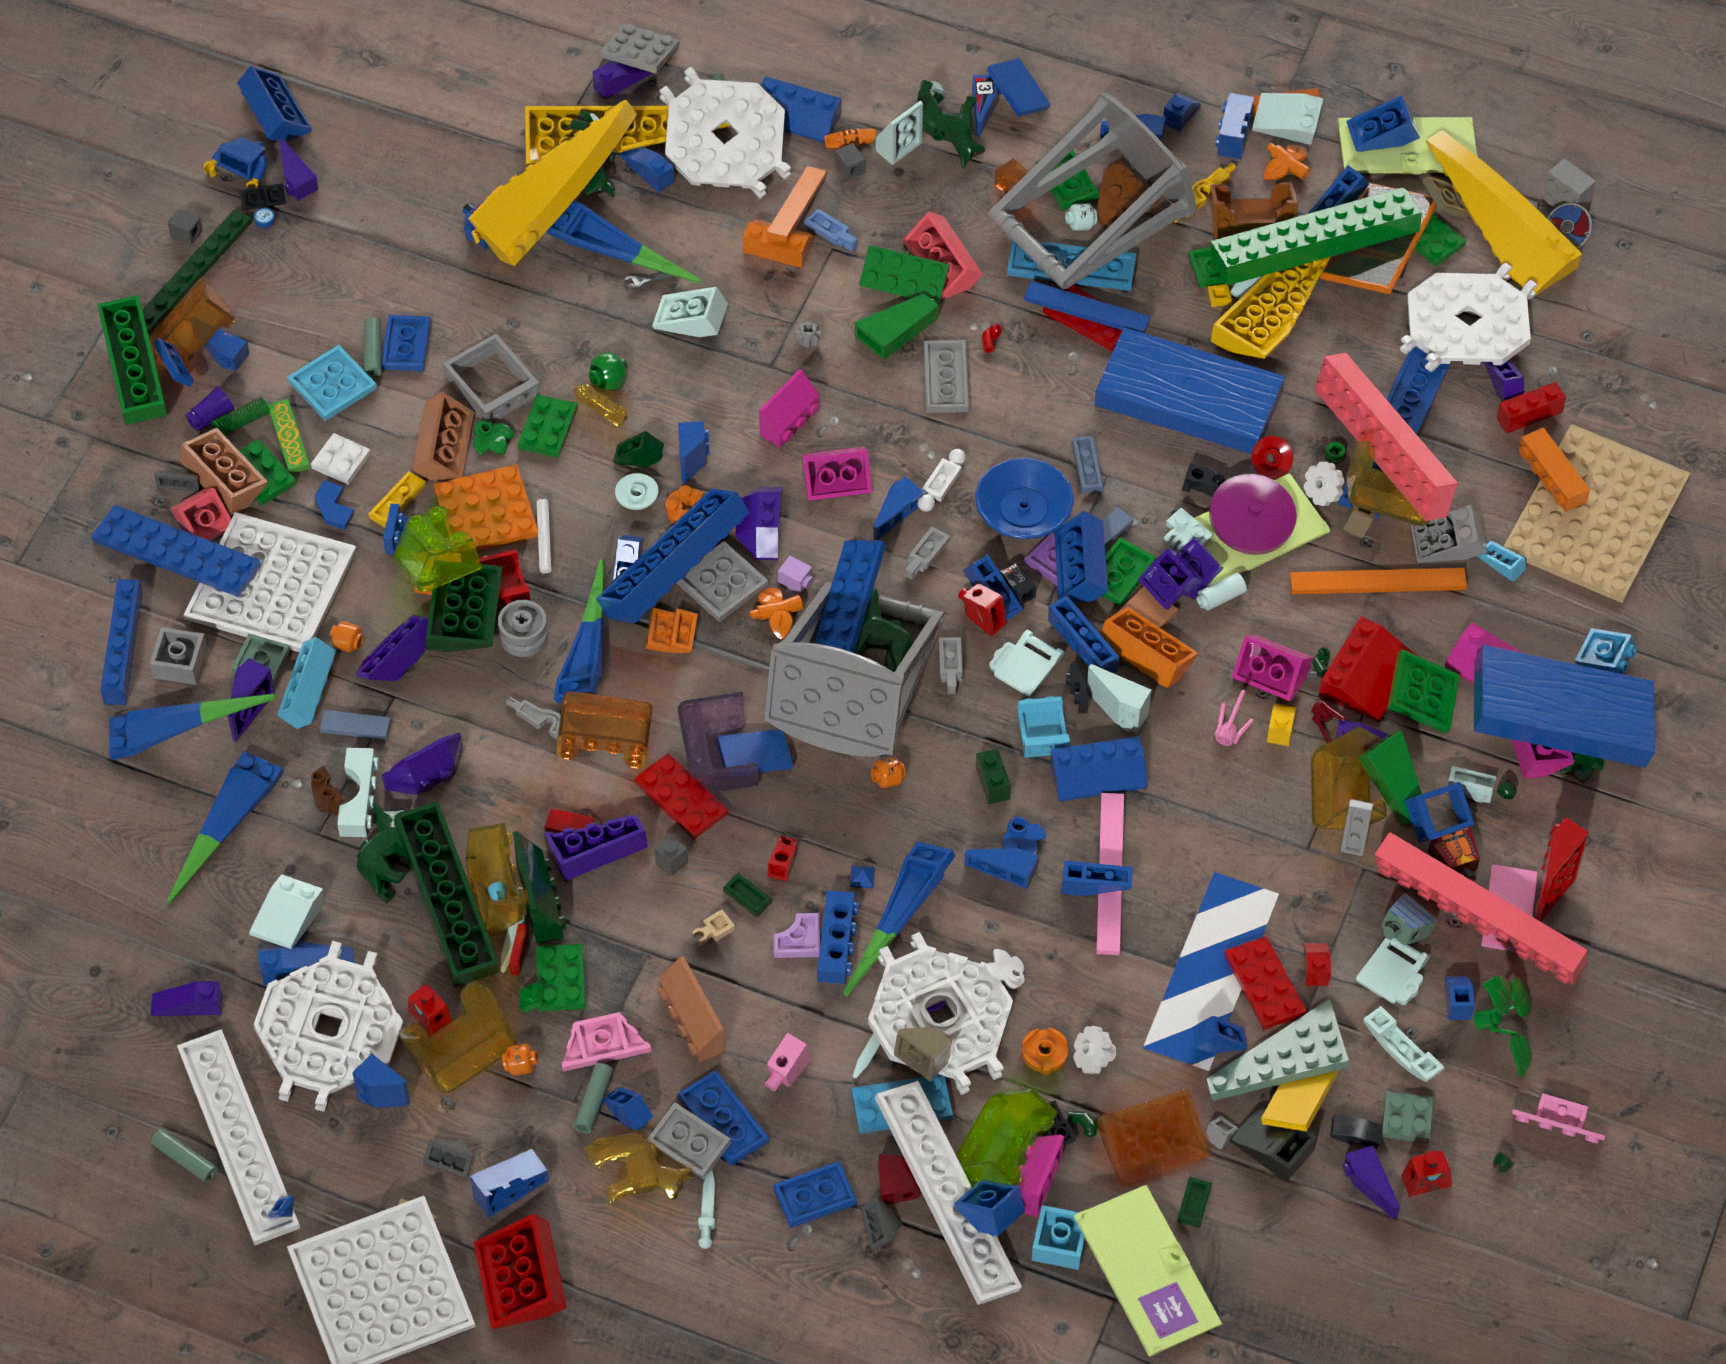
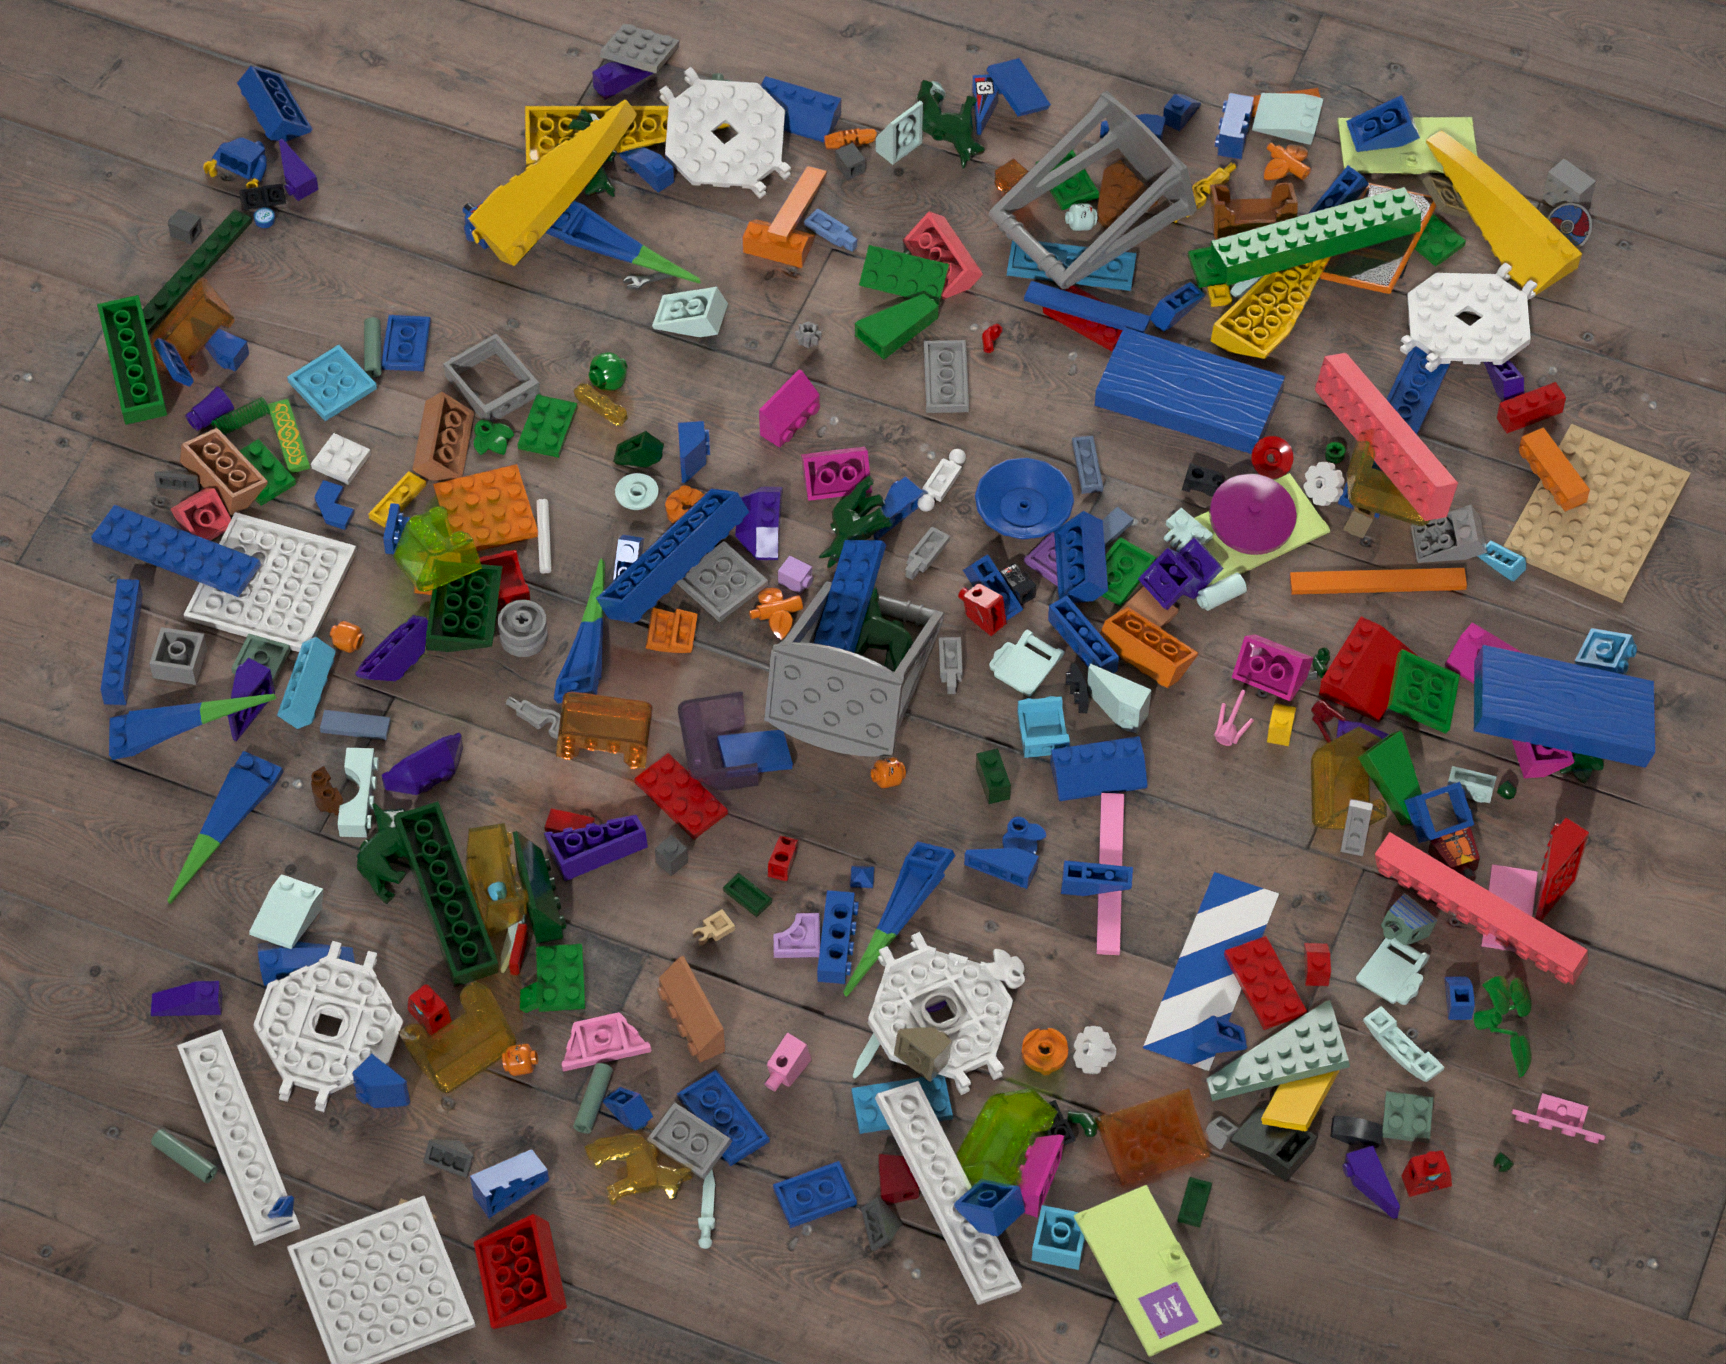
(850, 519): none -> dark green animal
(1176, 306): none -> blue slope

